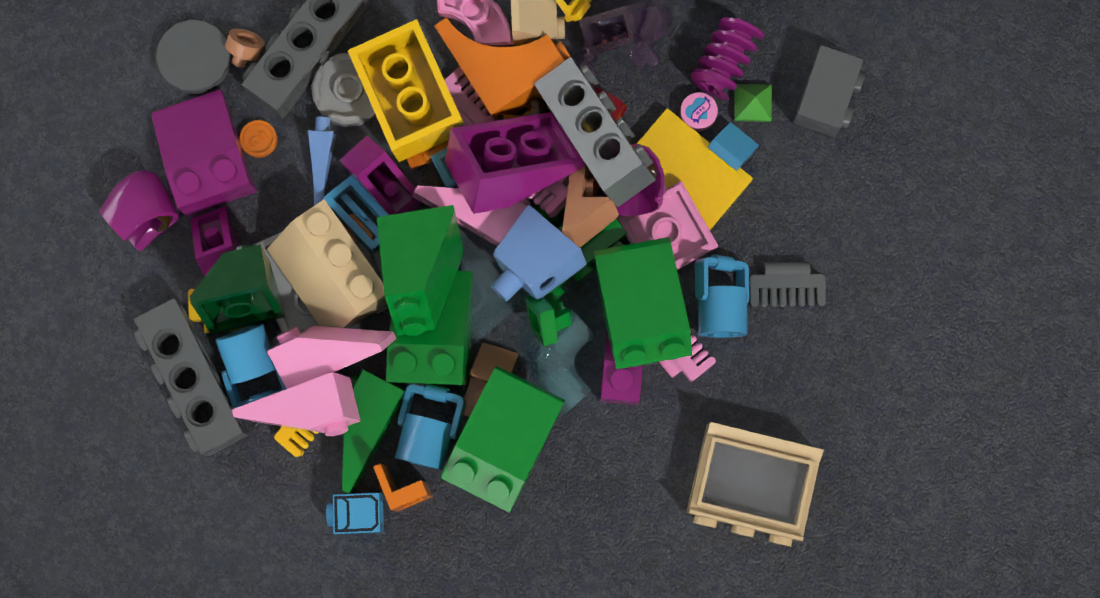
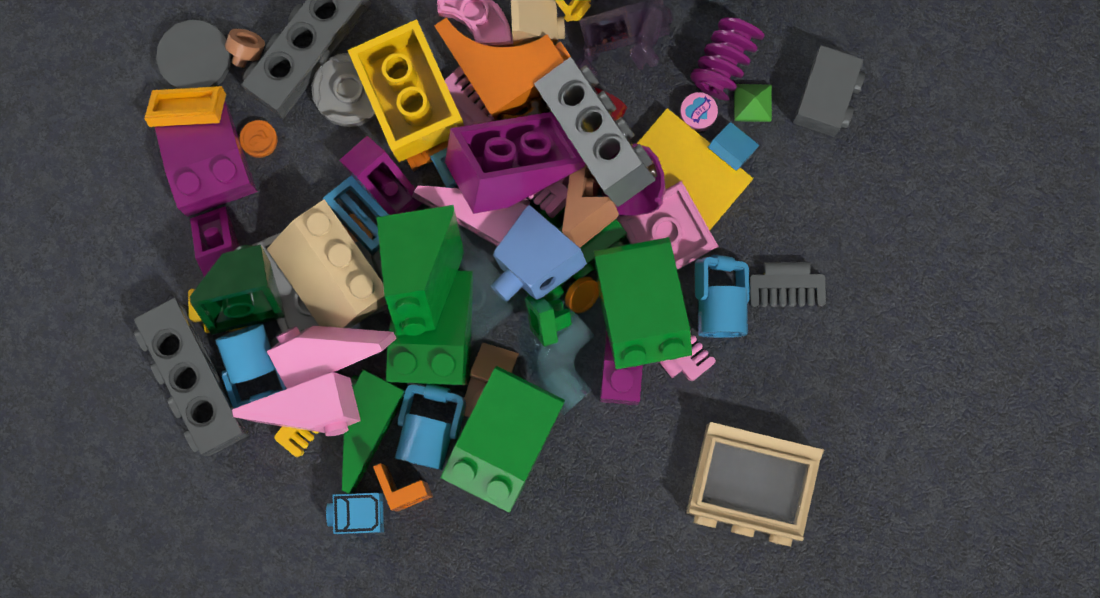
(139, 208): magenta piece -> none
(185, 106): none -> light orange tile
(321, 149): medium blue piece -> none
(582, 294): none -> orange piece

